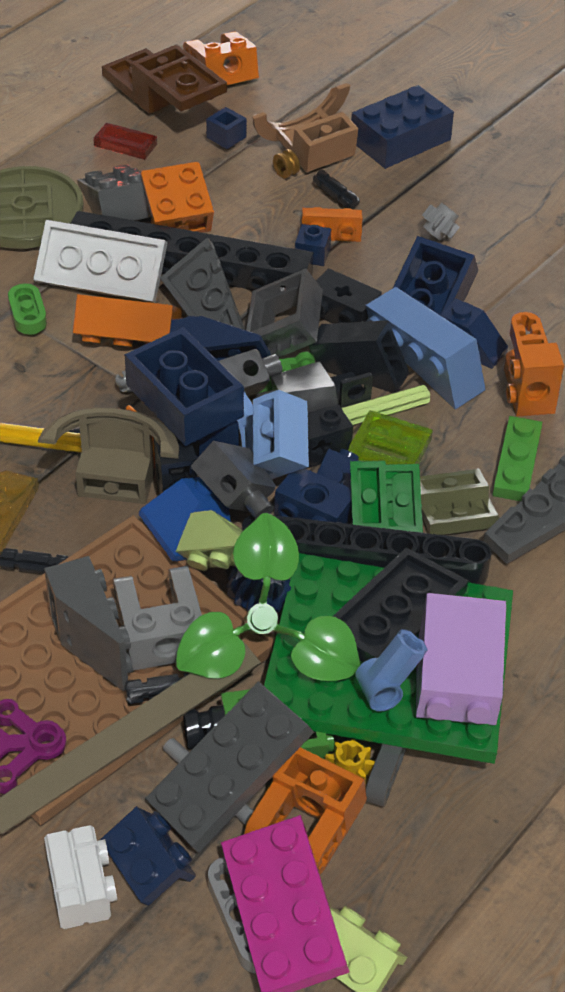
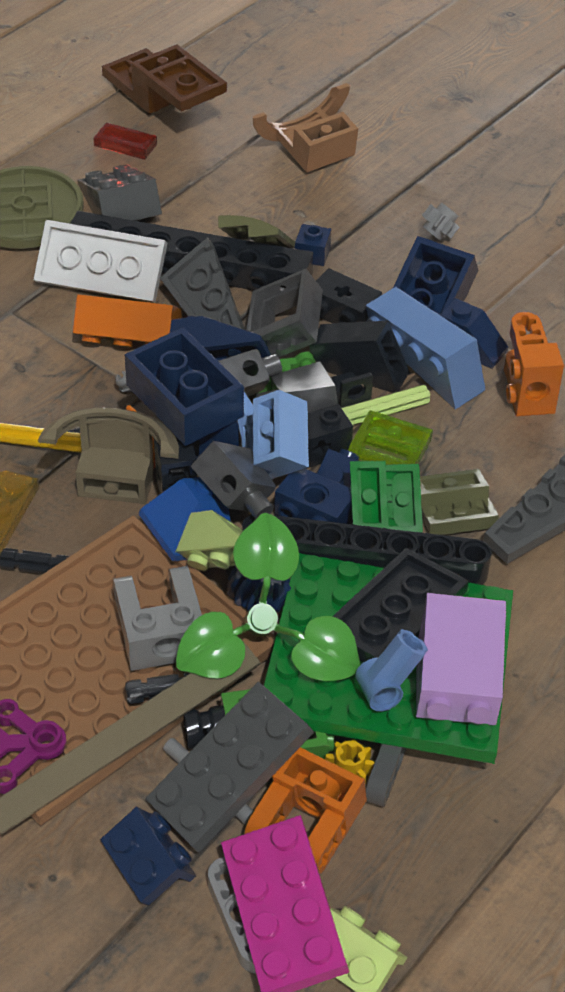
(27, 309): bright green plate -> none
(78, 876): white brick -> none
(88, 619): dark grey slope -> none
(179, 197): orange bracket -> none
(226, 127): dark blue plate -> none
(234, 47): orange brick -> none
(254, 229): none -> olive slope
(286, 163): pearl gold bush -> none
(336, 189): black axle -> none
(344, 223): orange bracket -> none
(402, 126): dark blue brick -> none
(517, 458): bright green plate -> none

